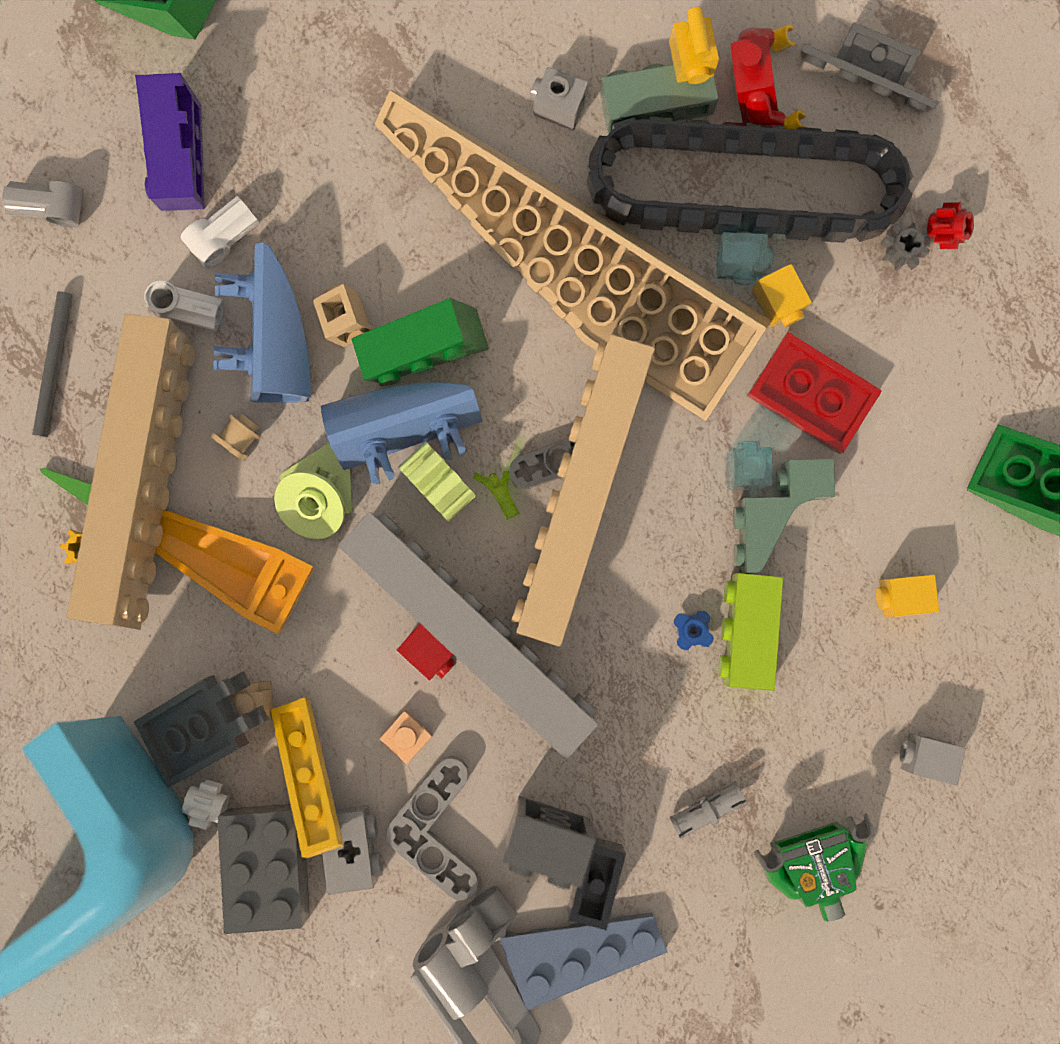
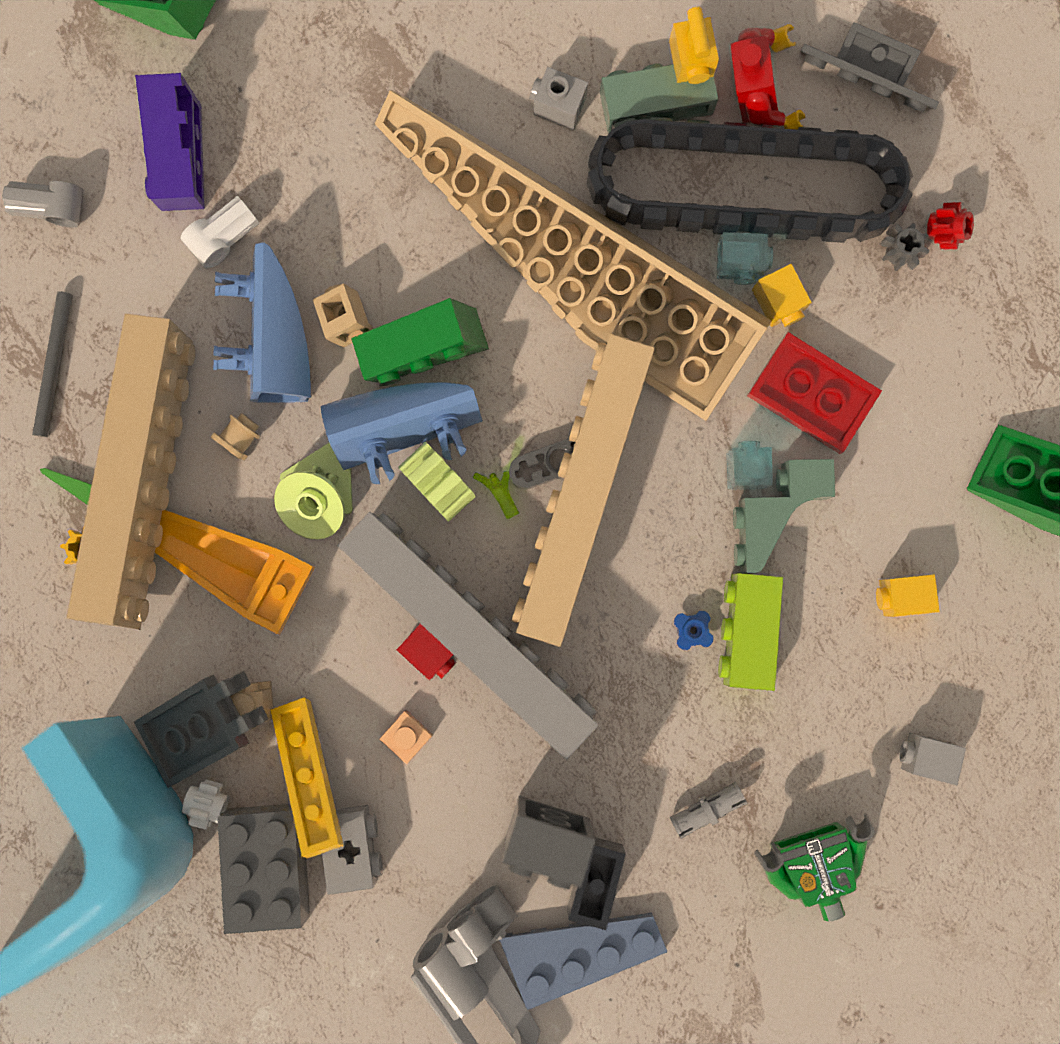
(186, 307): white piece -> none
(422, 822): light grey beam -> none

